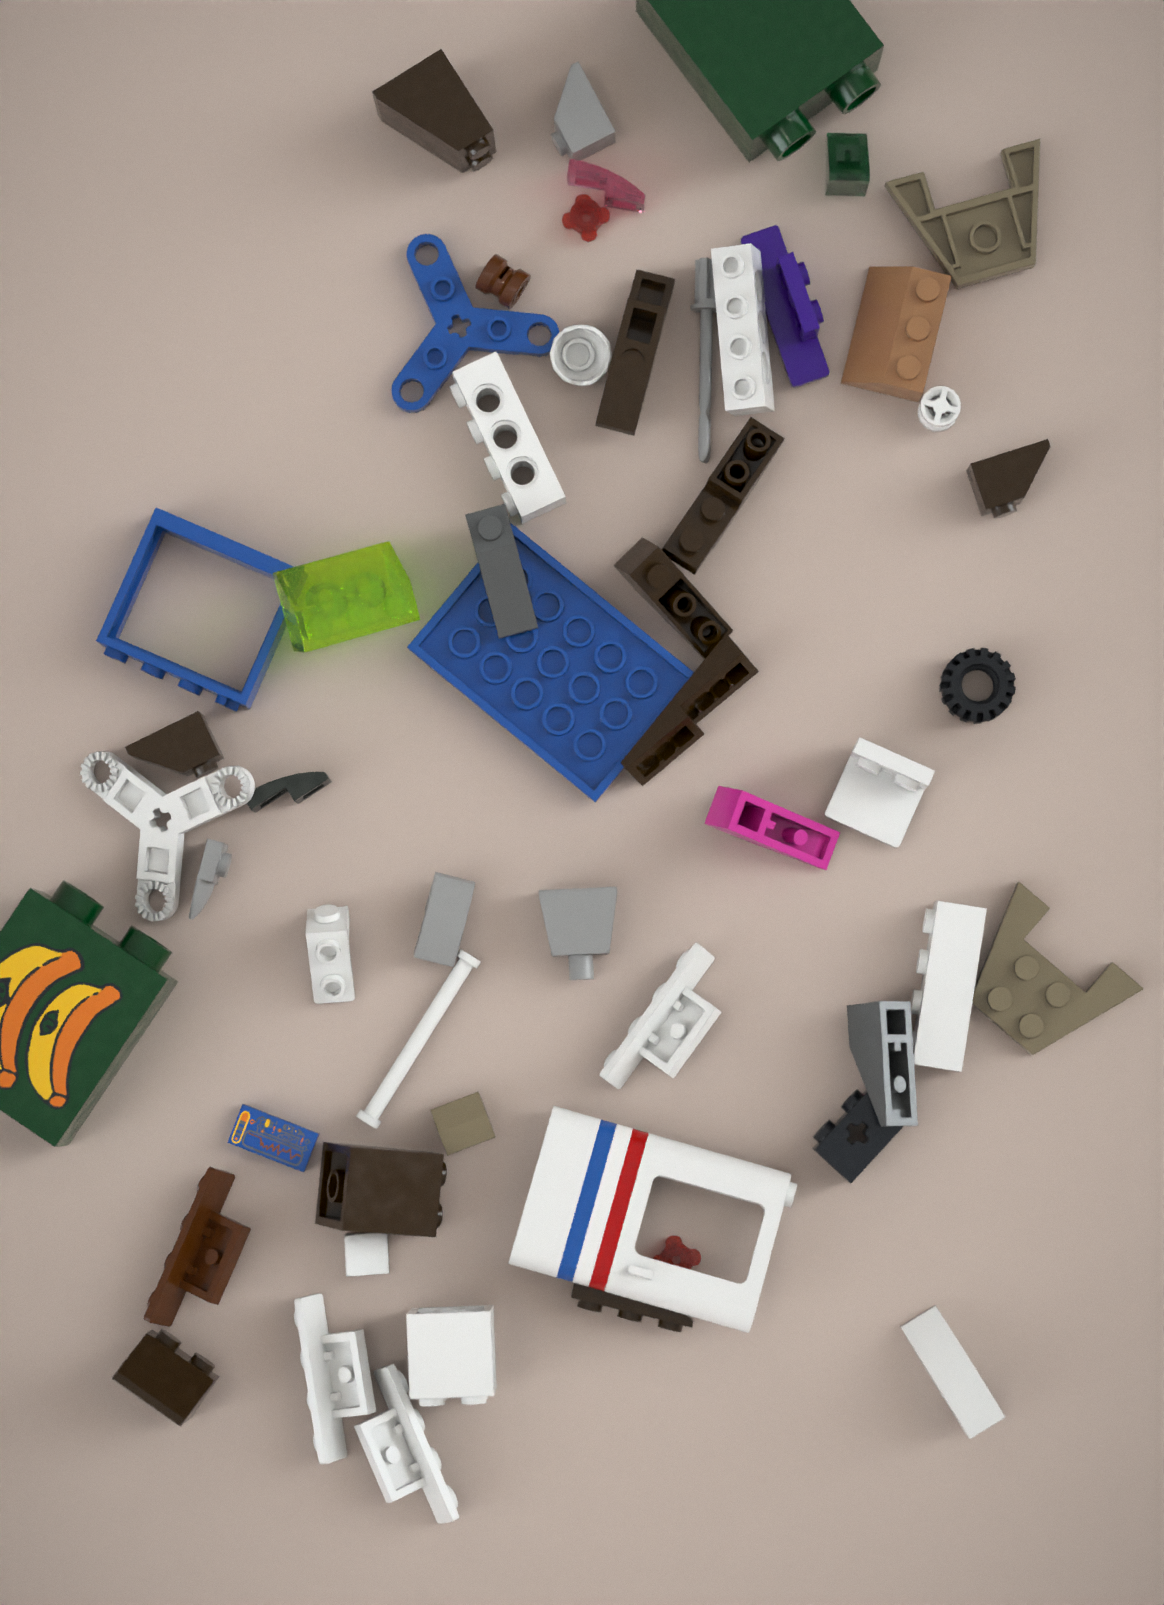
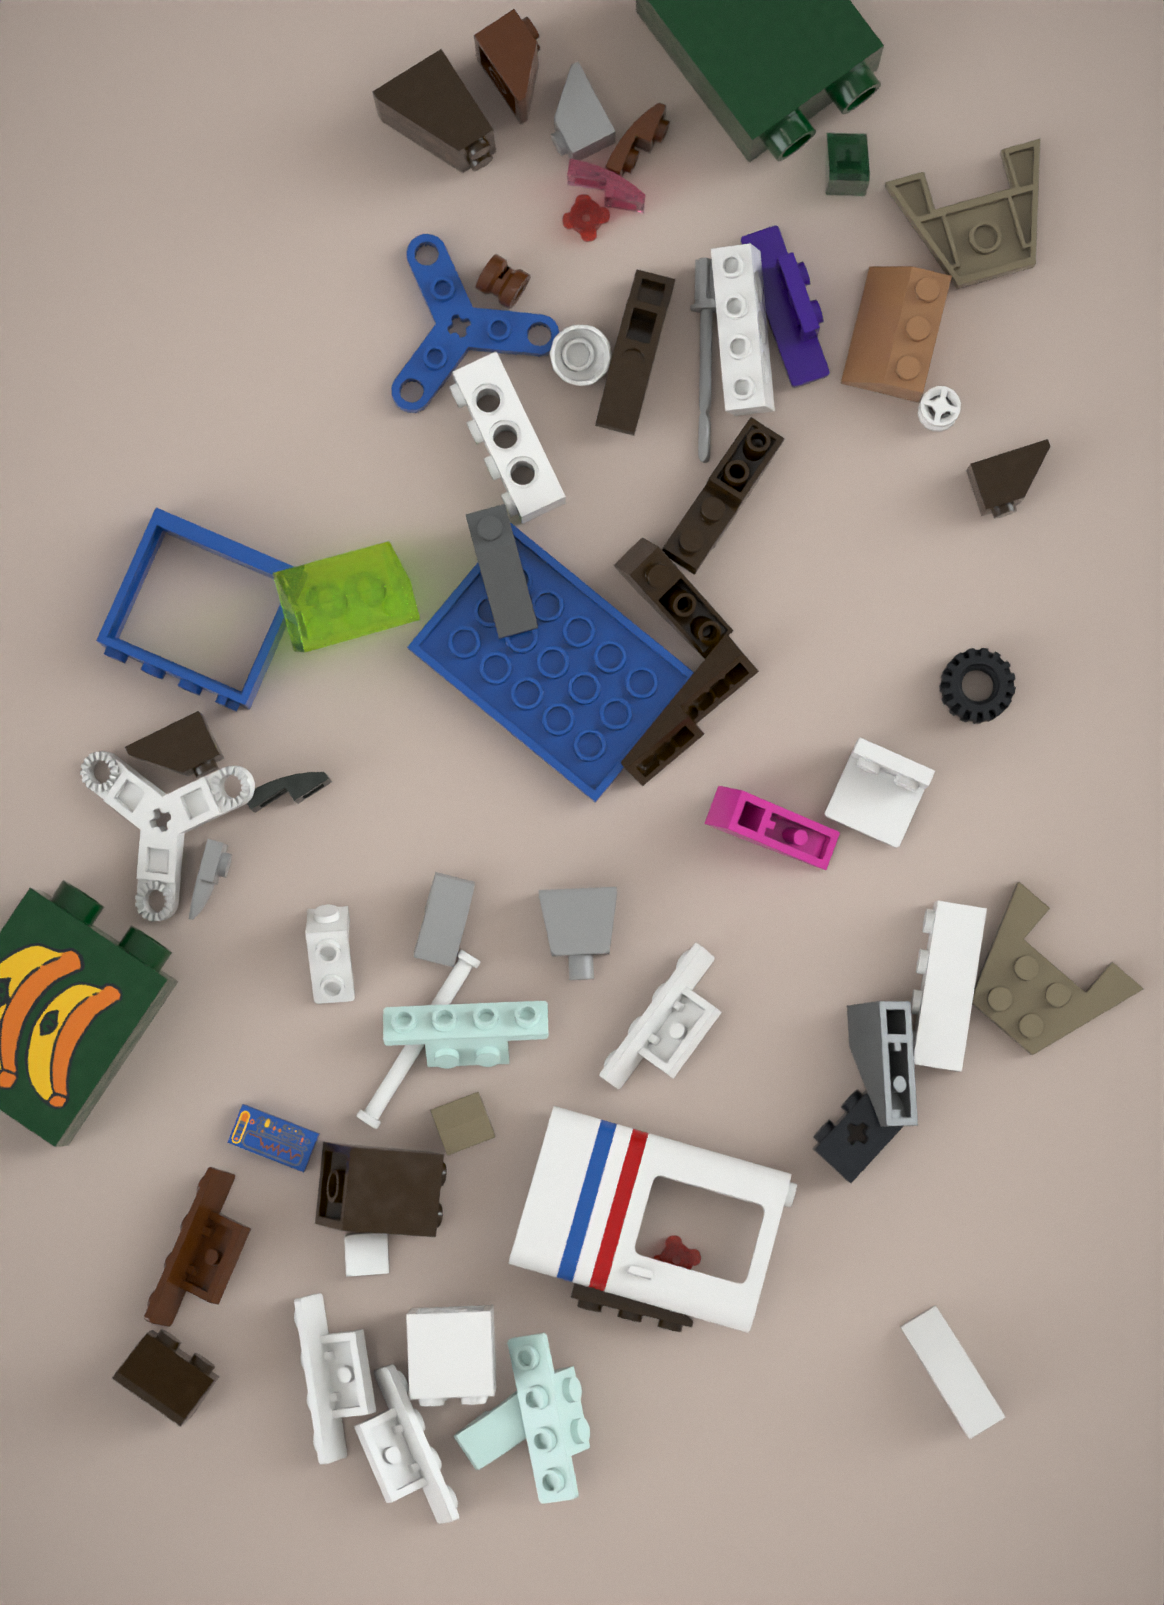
(466, 1032): none -> light aqua bracket
(493, 1432): none -> light aqua slope
(510, 60): none -> reddish brown slope
(550, 1416): none -> light aqua bracket
(643, 133): none -> reddish brown slope

